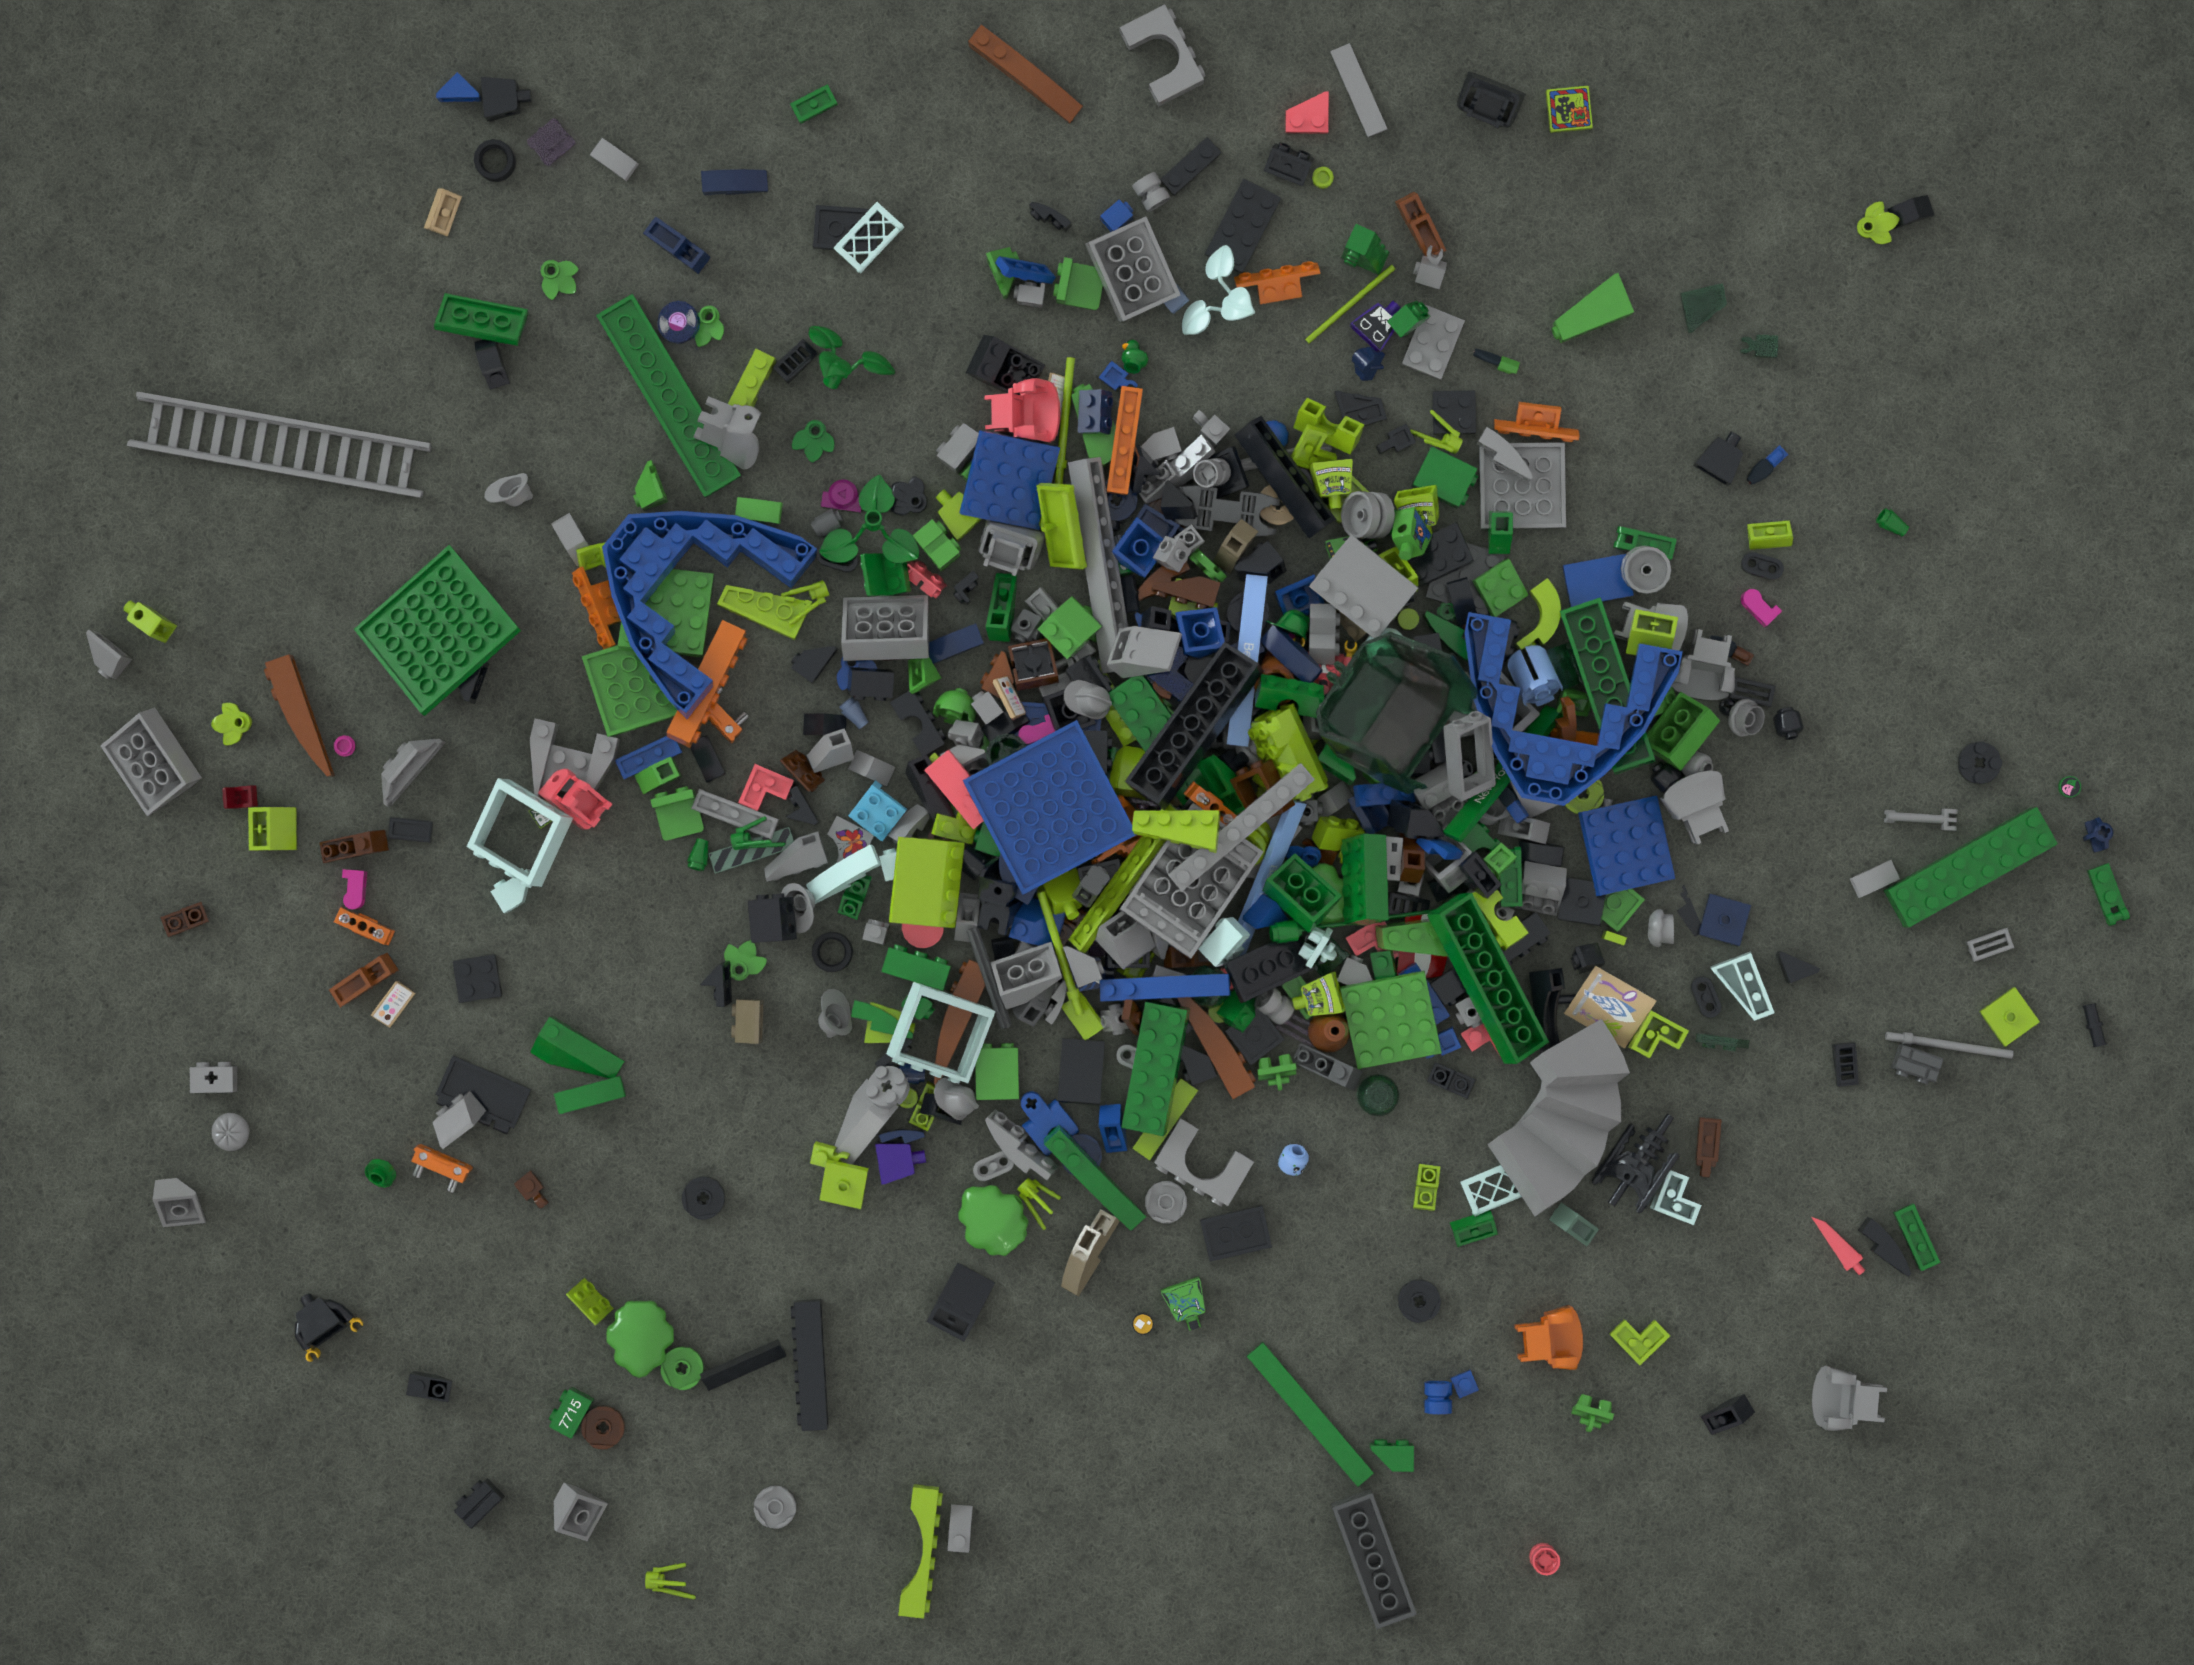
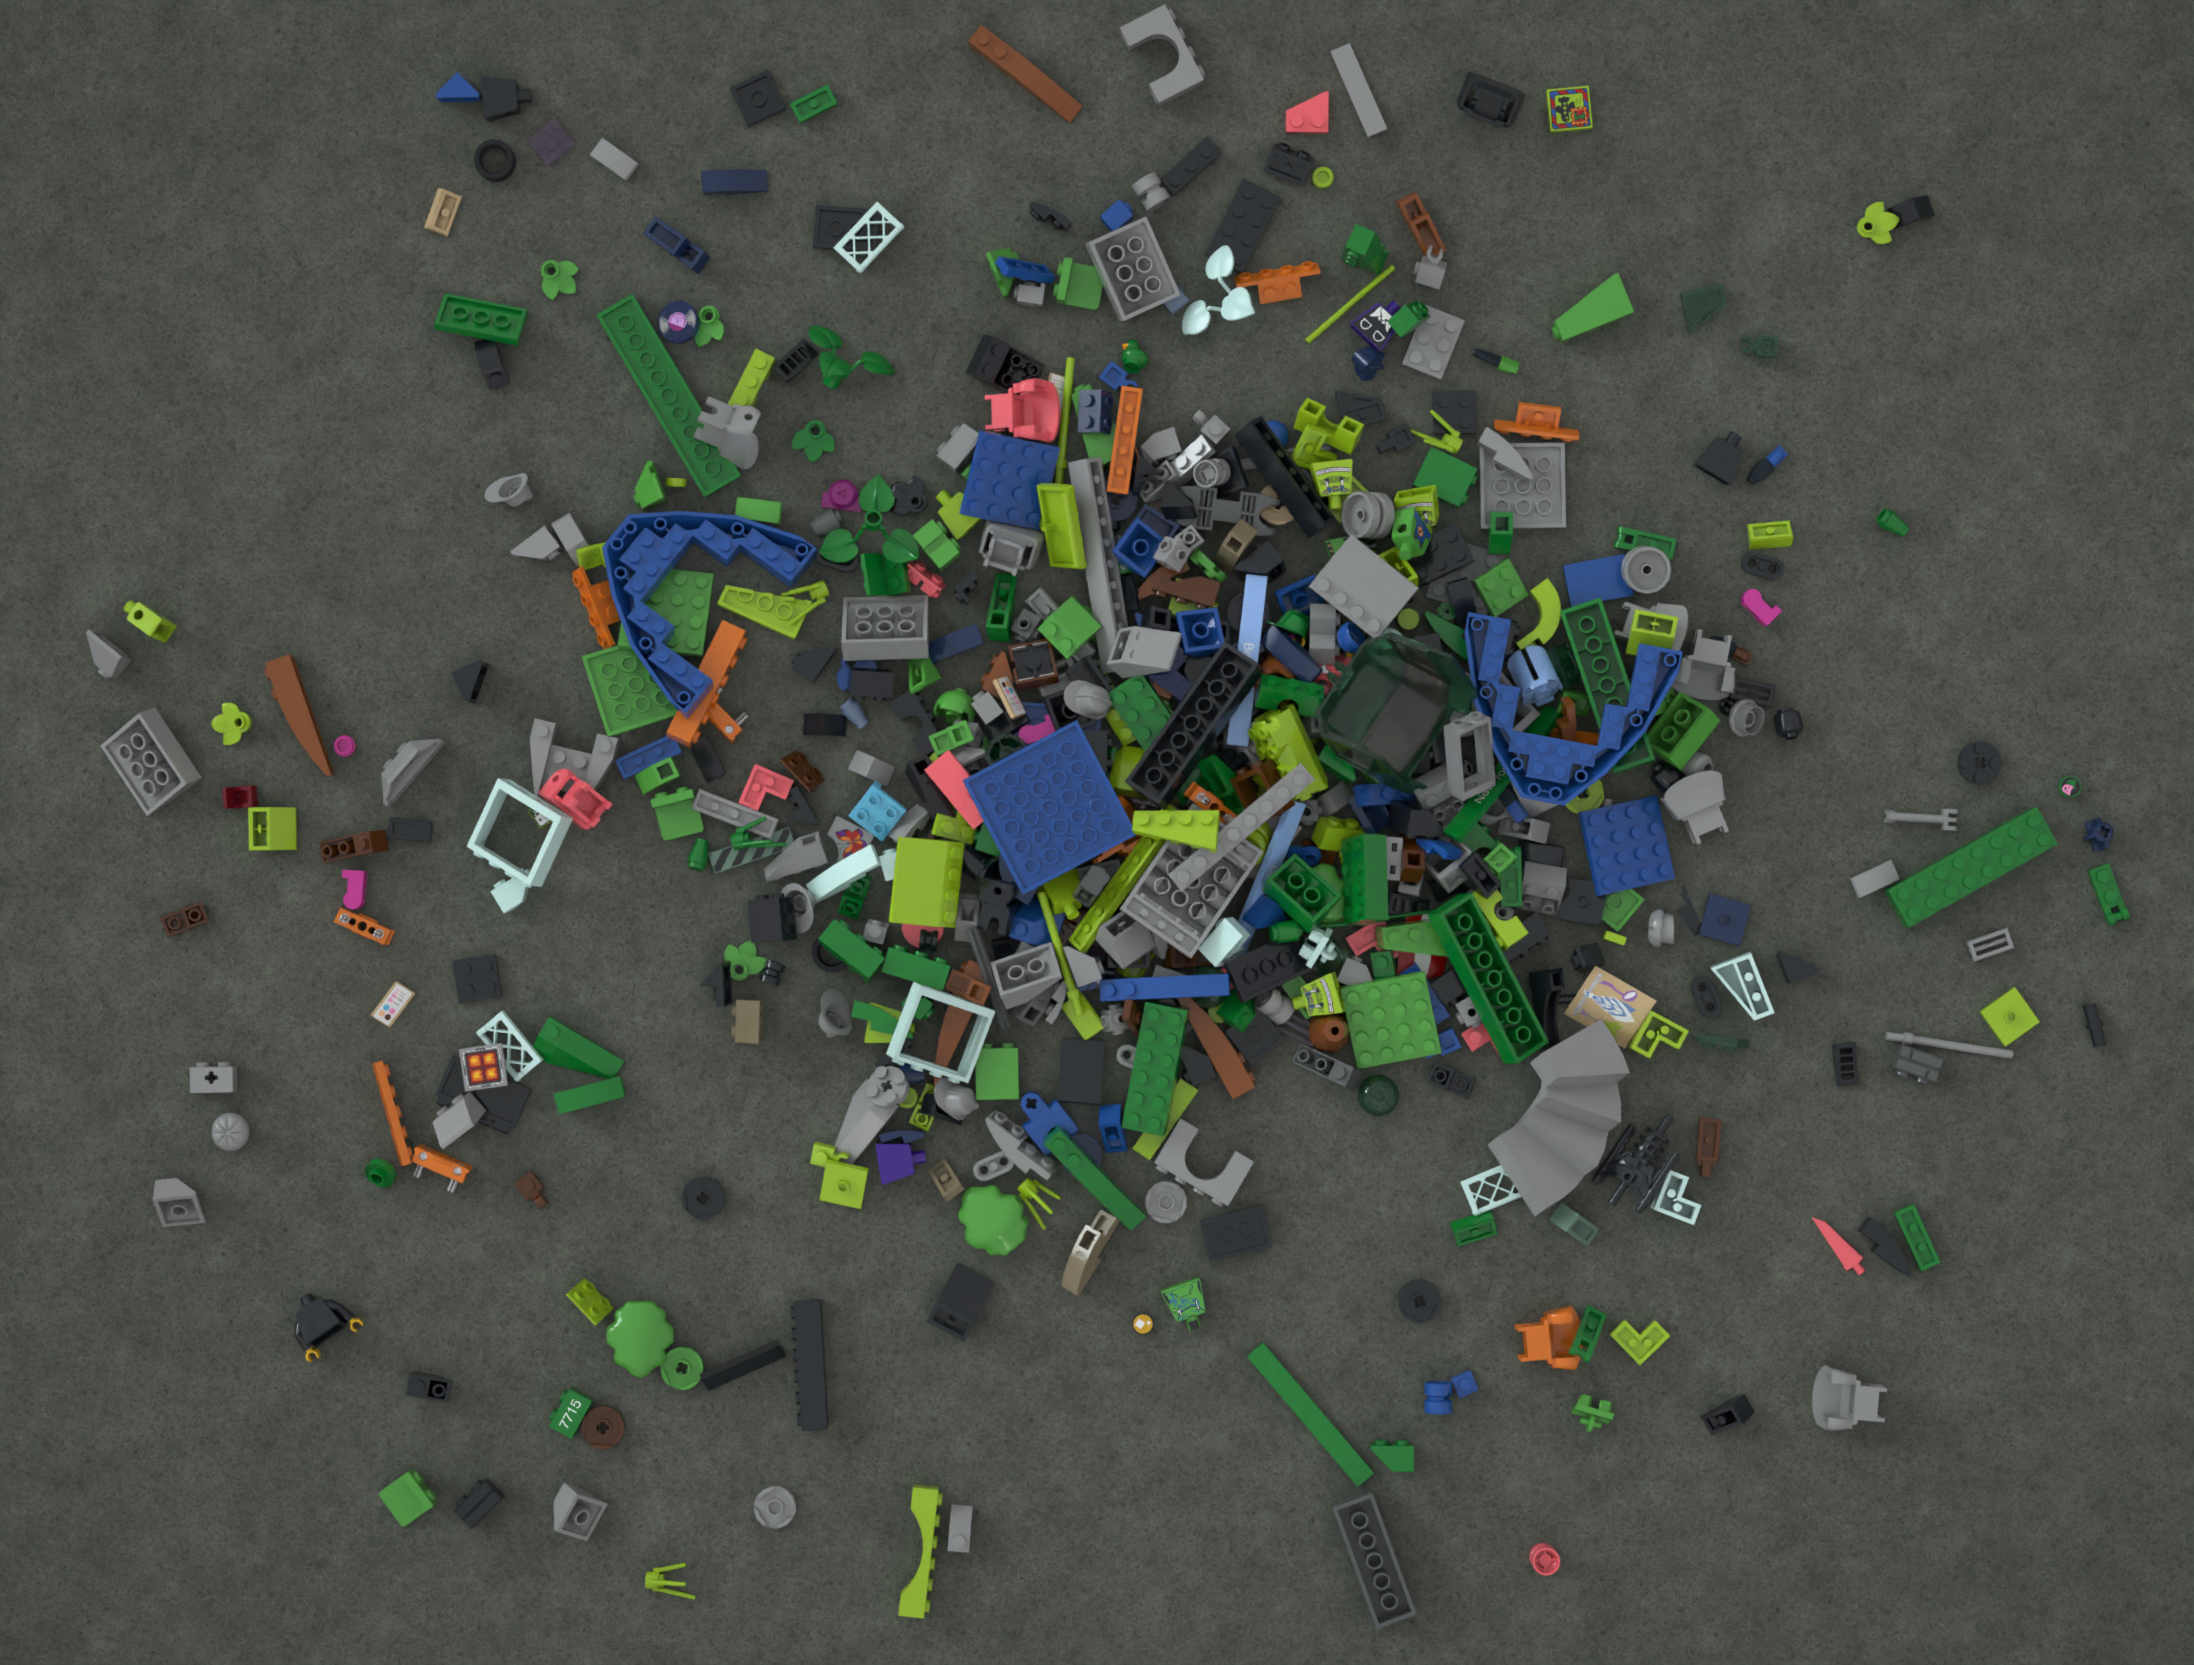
(284, 424): light grey ladder -> none
(363, 979): dark orange slope -> none
(392, 1112): none -> orange plate
(408, 1497): none -> bright green bracket
(437, 630): green plate -> none
(483, 1067): none -> tile
(512, 1029): none -> light aqua window
(538, 546): none -> light grey slope
(675, 482): none -> lime tile
(758, 98): none -> black tile
(772, 972): none -> black wheel
(831, 751): light grey slope -> none
(852, 950): none -> green wedge
(928, 940): none -> black wheel
(946, 1180): none -> dark tan slope
(951, 737): none -> bright green slope
(968, 987): none -> dark orange slope
(1285, 1069): bright green hips -> none
(1293, 1159): light blue head -> none
(1350, 637): none -> blue hair
(1426, 1187): lime slope -> none
(1587, 1333): none -> green plate

